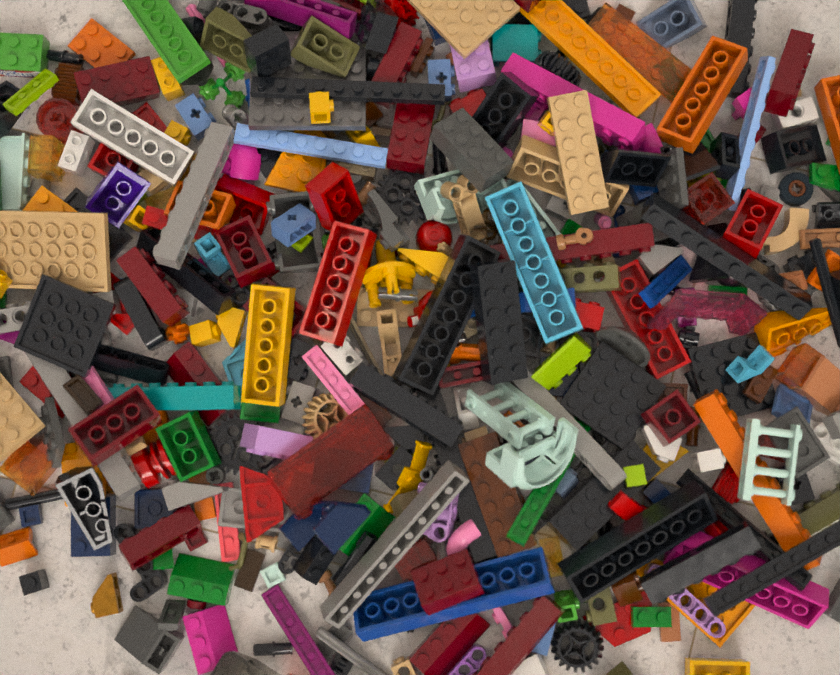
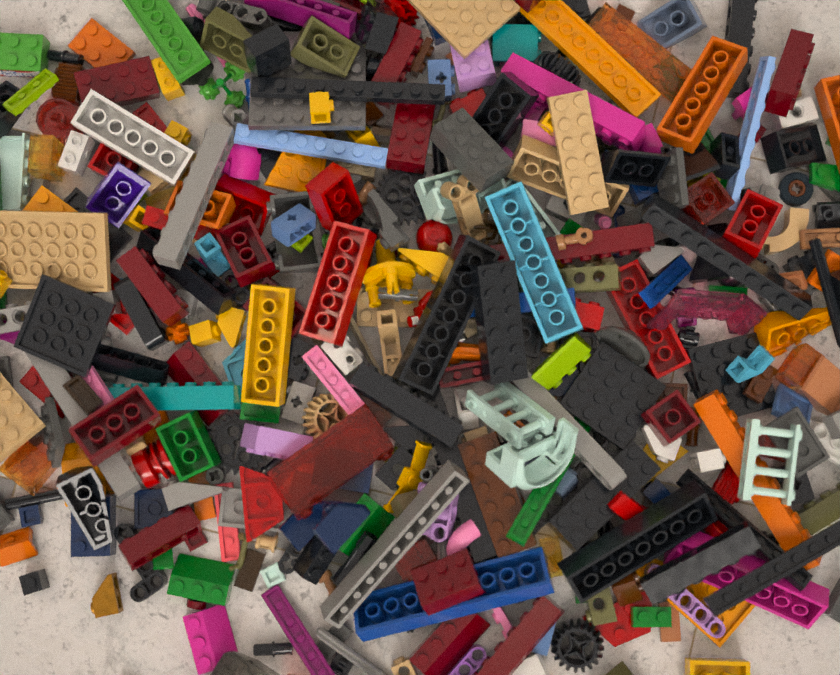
(147, 643): dark grey slope -> none
(171, 615): dark grey plate -> none
(189, 108): medium blue brick -> none
(568, 603): bright green brick -> none
(635, 476): lime tile -> none

